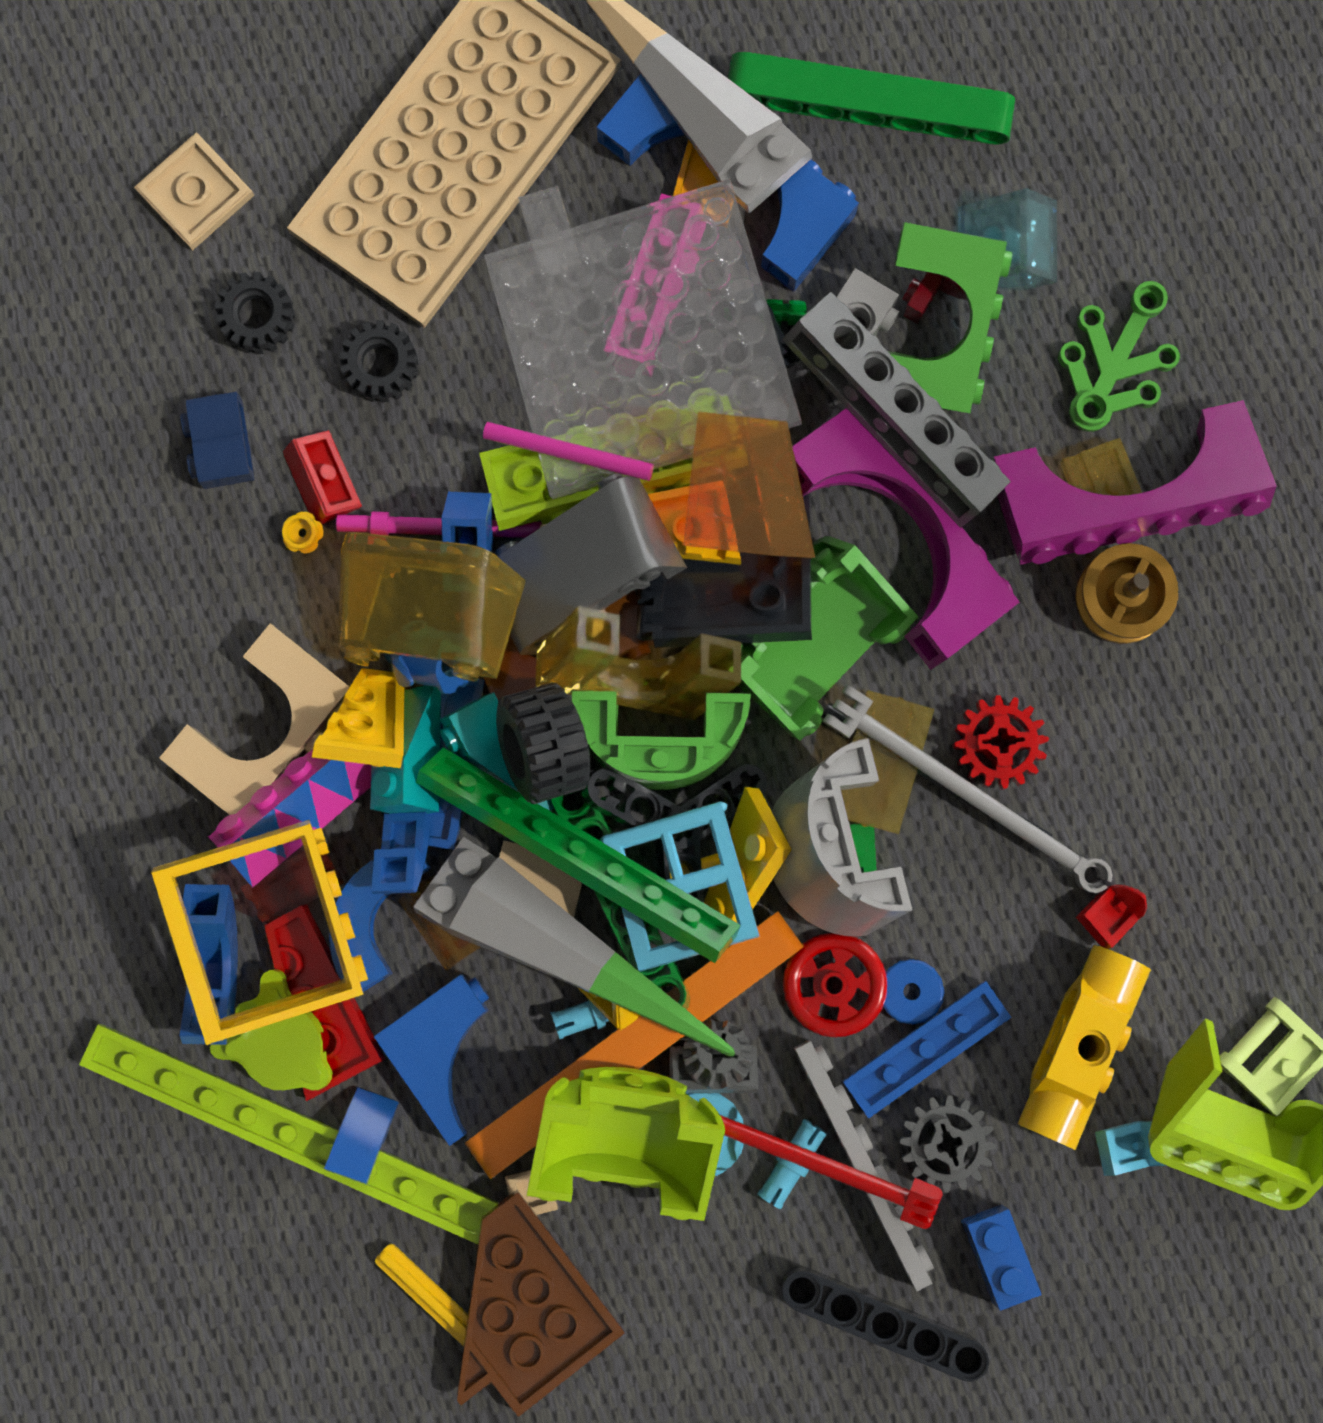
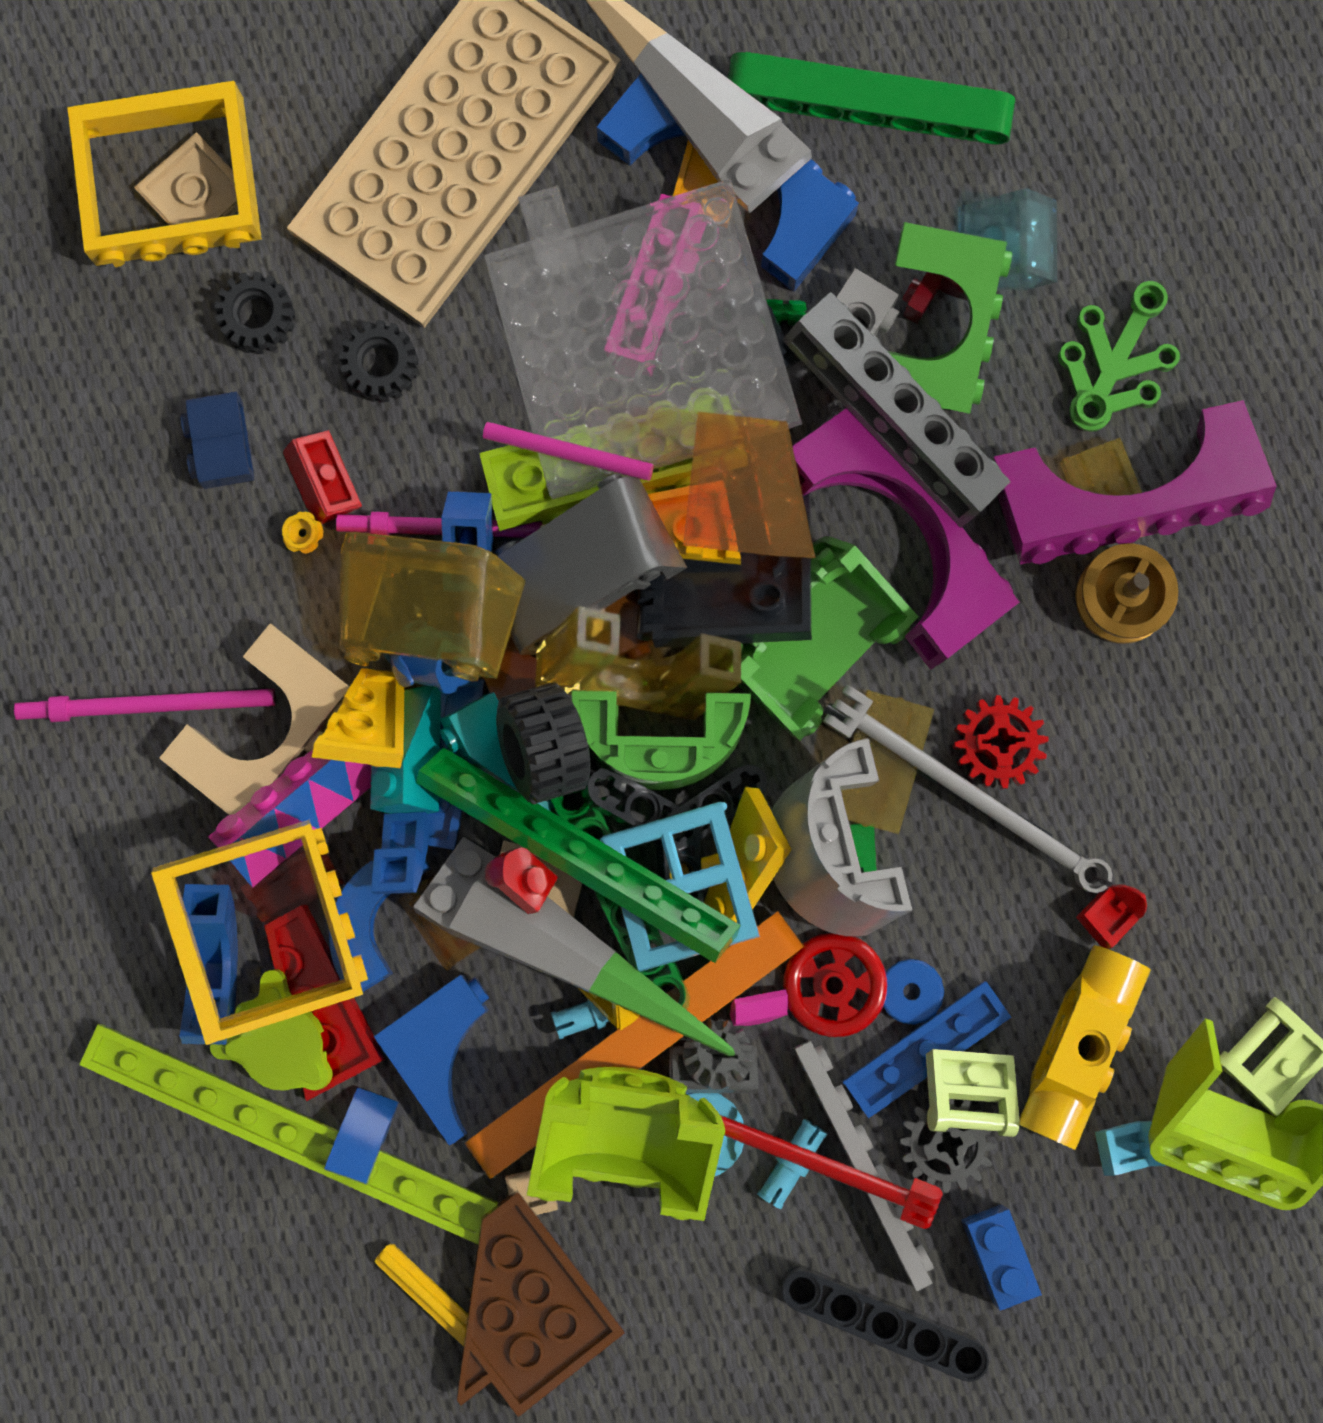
(62, 708): none -> dark pink bar
(154, 112): none -> yellow window
(521, 878): none -> red plate
(759, 1008): none -> dark pink piece
(972, 1078): none -> yellowish green plate

